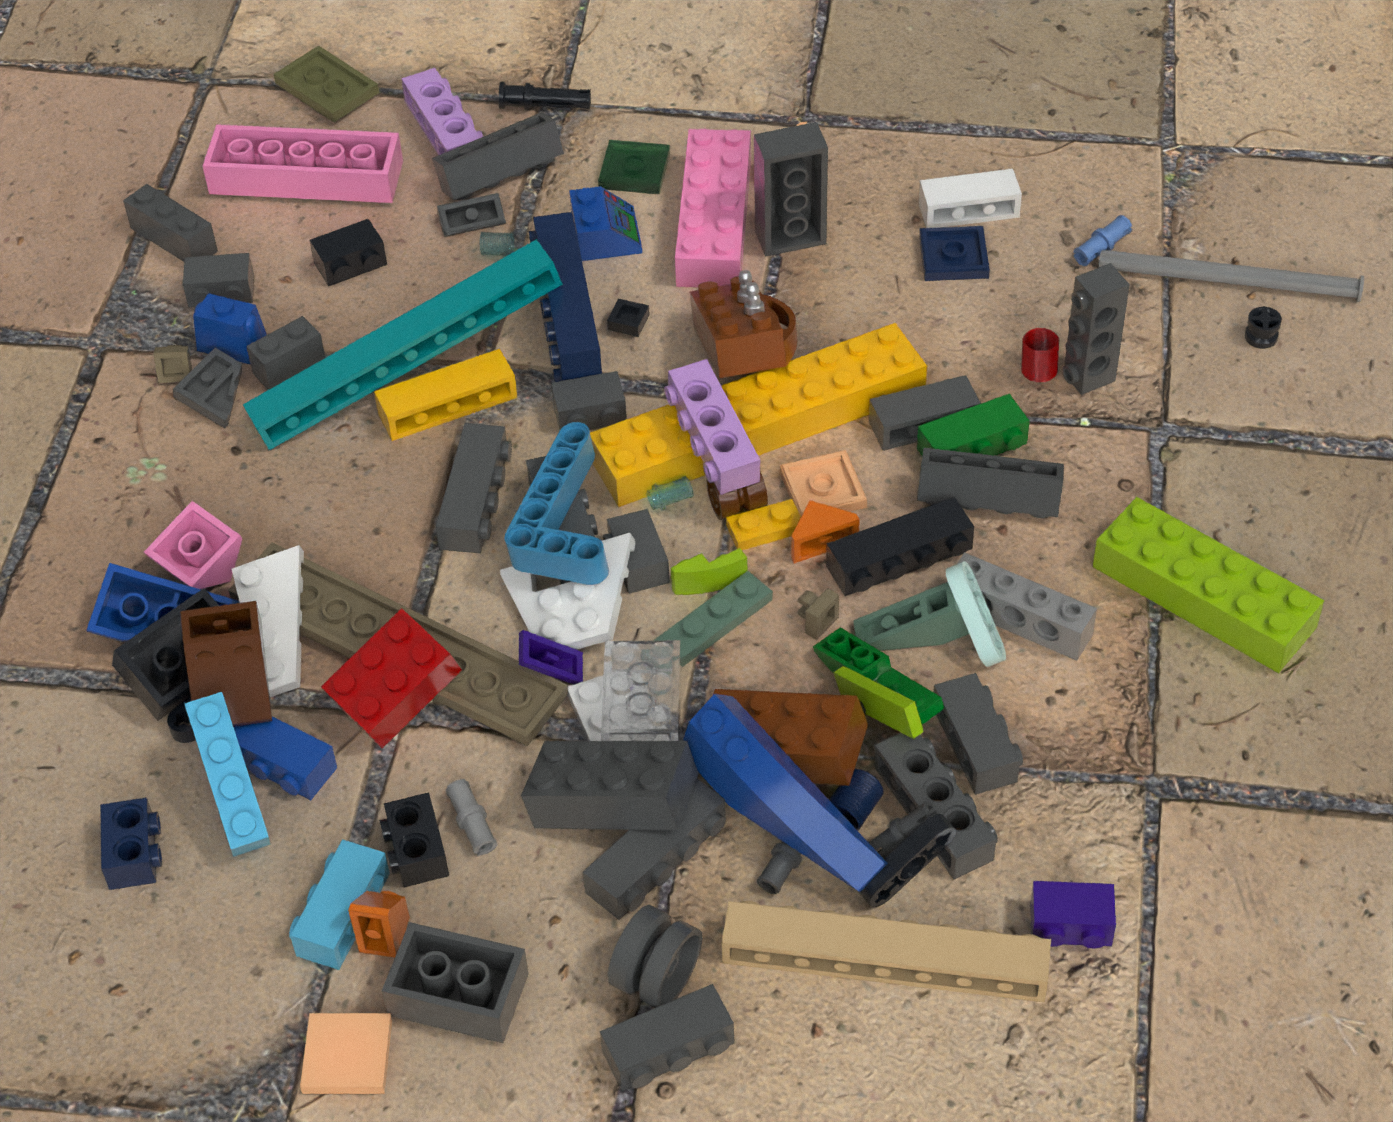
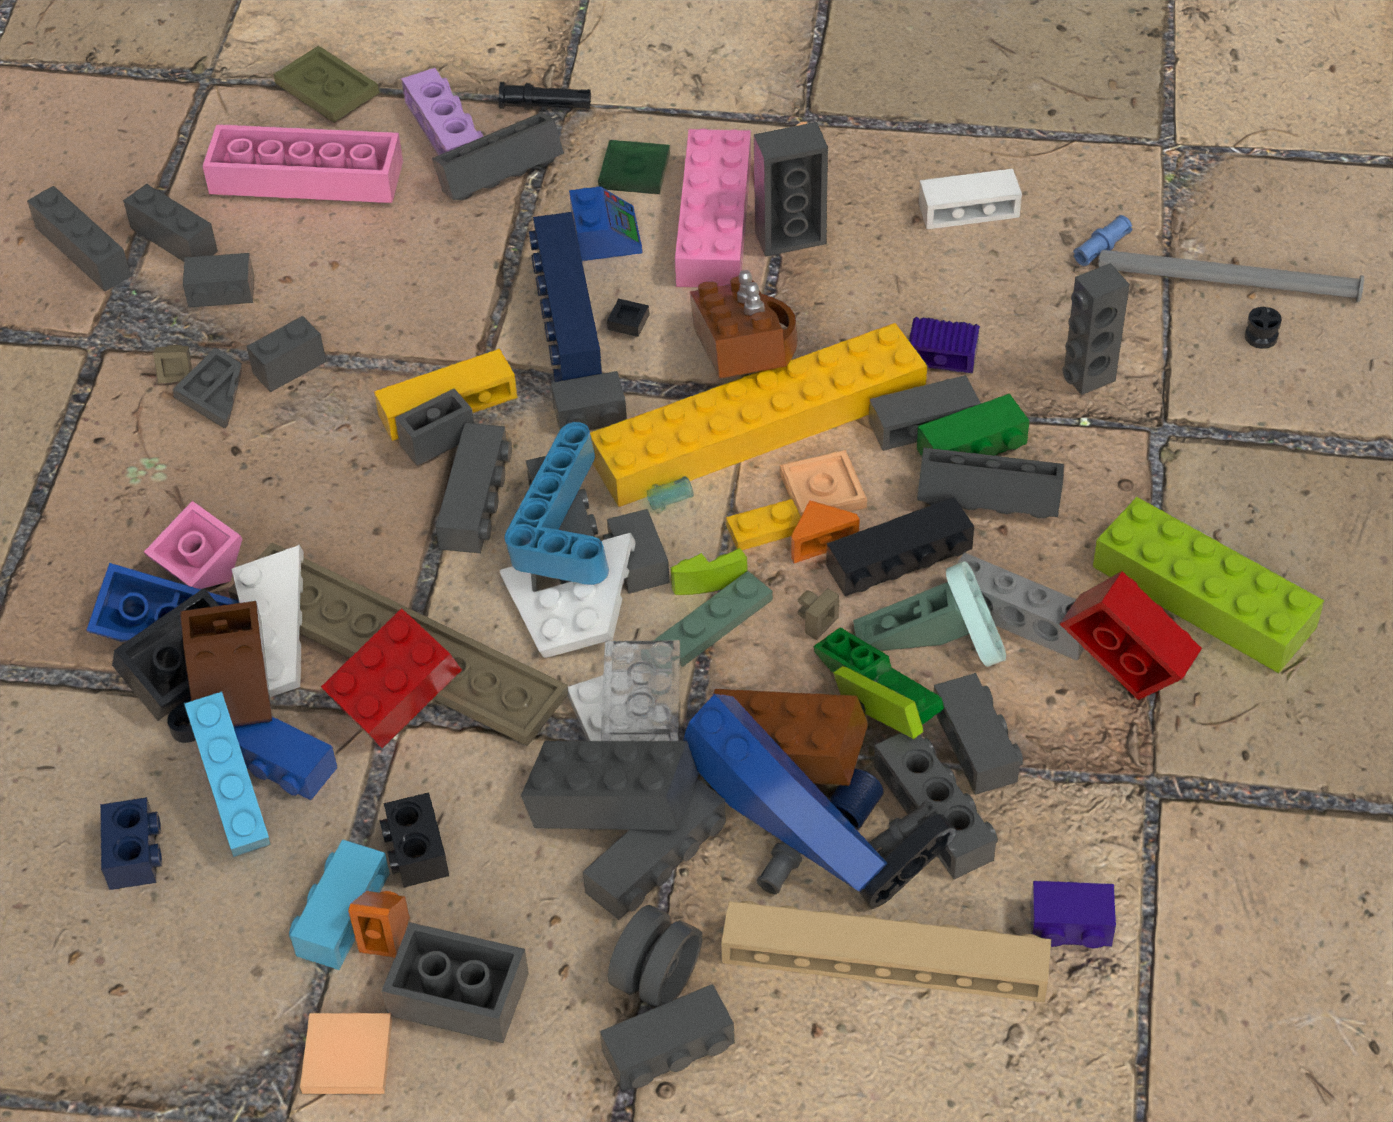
(79, 238): none -> dark grey brick
(227, 326): blue torso -> none
(348, 252): black brick -> none
(403, 344): teal brick -> none
(433, 426): none -> dark grey brick
(471, 214): dark grey slope -> none
(471, 817): light grey pin -> none
(494, 249): clear light blue piece -> none
(550, 658): dark purple slope -> none
(713, 427): lavender brick -> none
(730, 503): reddish brown wheel -> none
(945, 343): none -> dark purple brick
(954, 253): dark blue tile -> none
(1040, 355): red piece -> none
(1131, 636): none -> red brick

